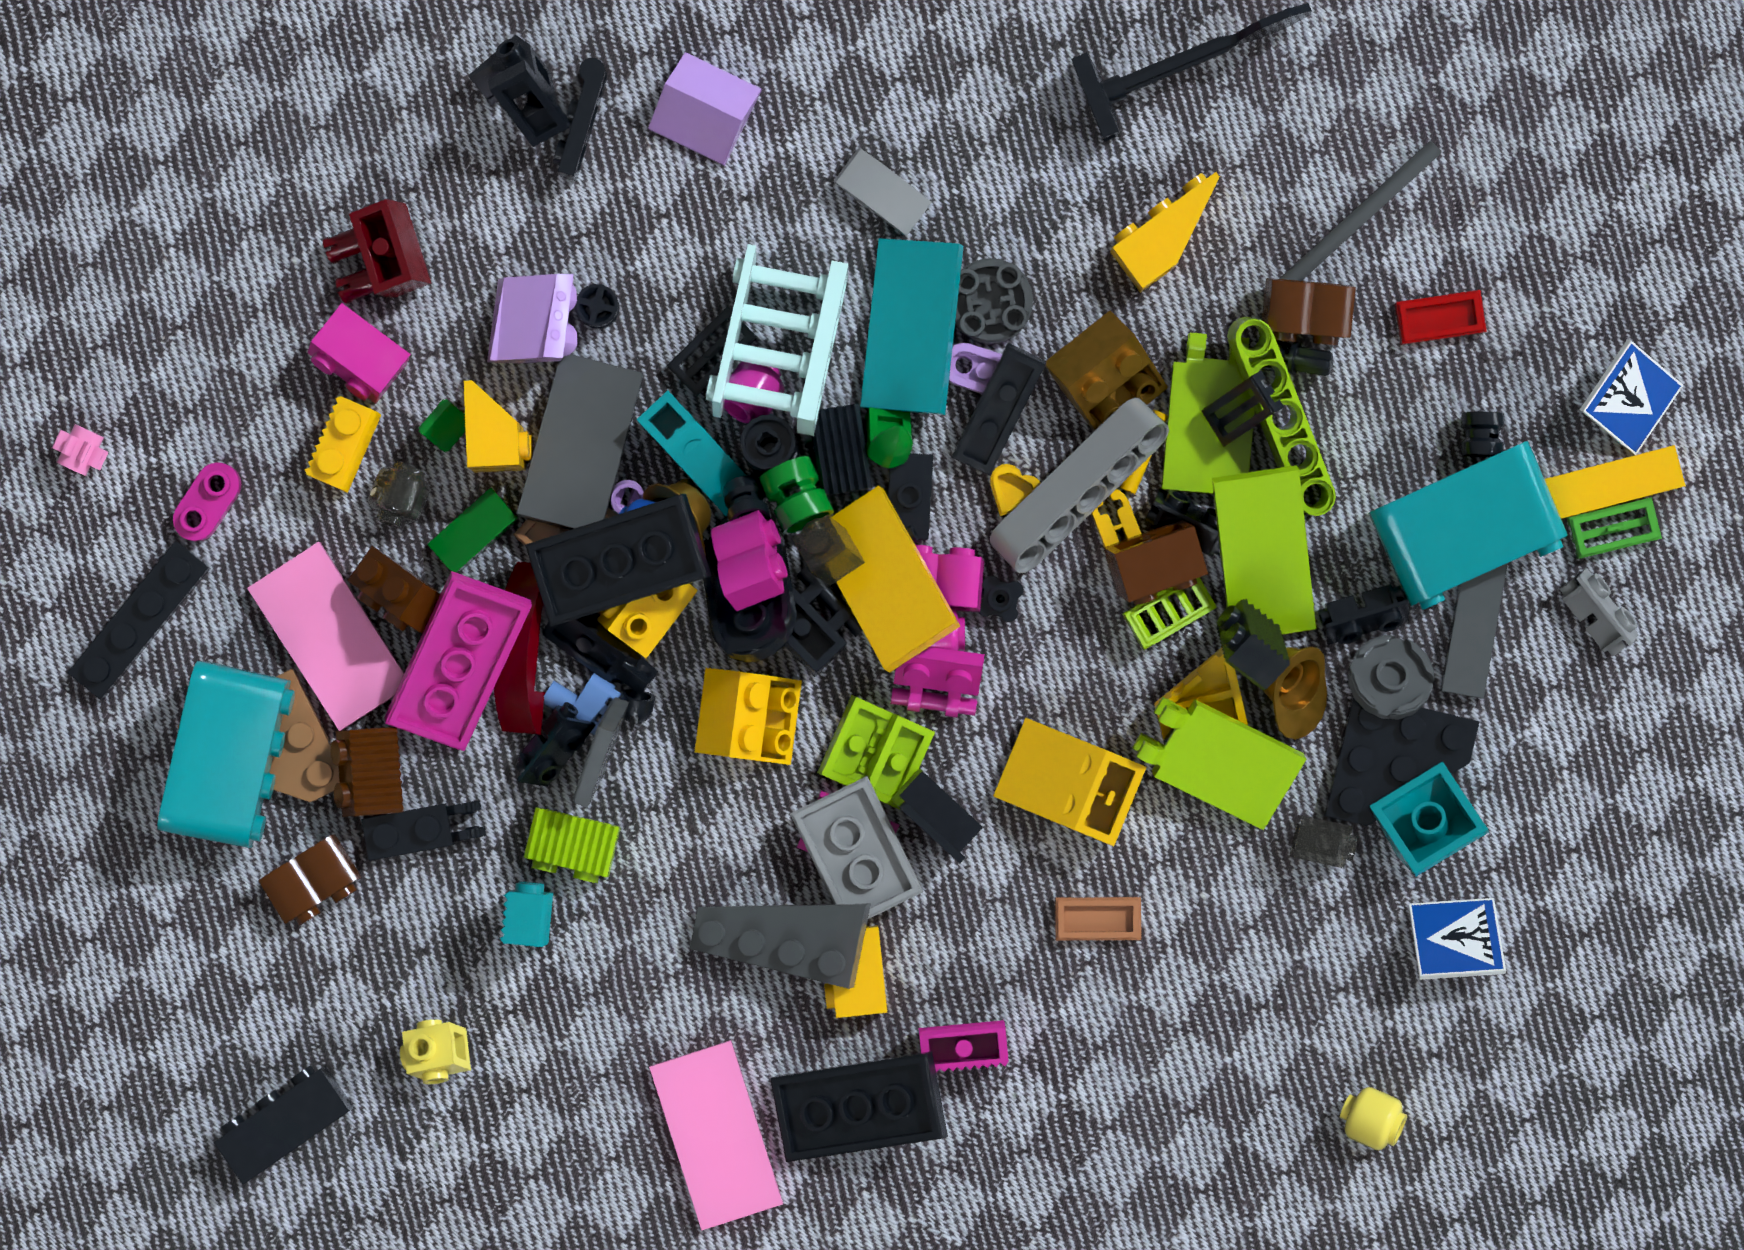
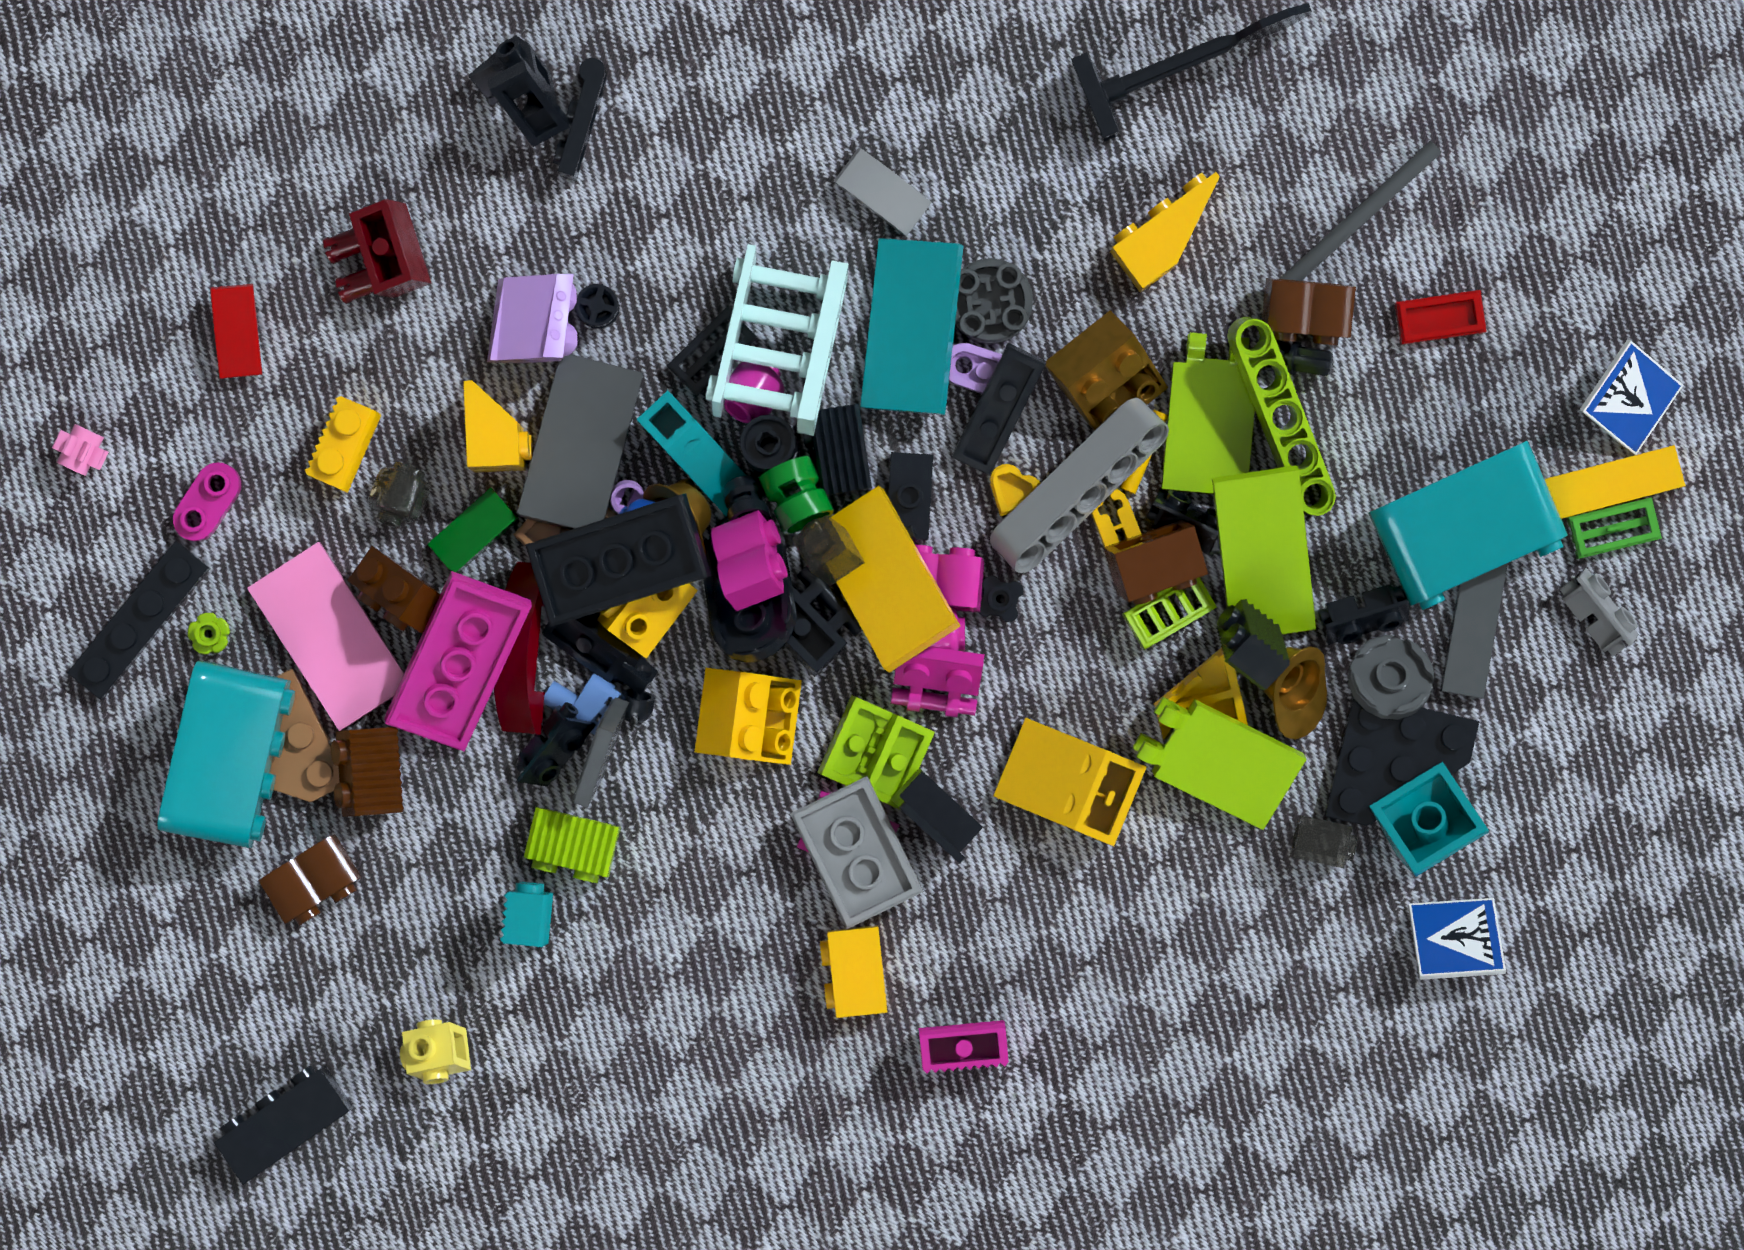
(220, 632): none -> lime plate
(236, 330): none -> red slope
(357, 354): dark pink brick -> none
(417, 830): black hinge -> none
(444, 425): green slope -> none
(704, 108): lavender slope -> none
(716, 1135): bright pink tile -> none
(799, 940): dark grey wing -> none
(859, 1107): black tile -> none
(888, 436): green plate -> none
(1097, 918): nougat tile -> none
(1261, 396): black tile -> none
(1373, 1118): light yellow head -> none
(1482, 434): black wheel -> none

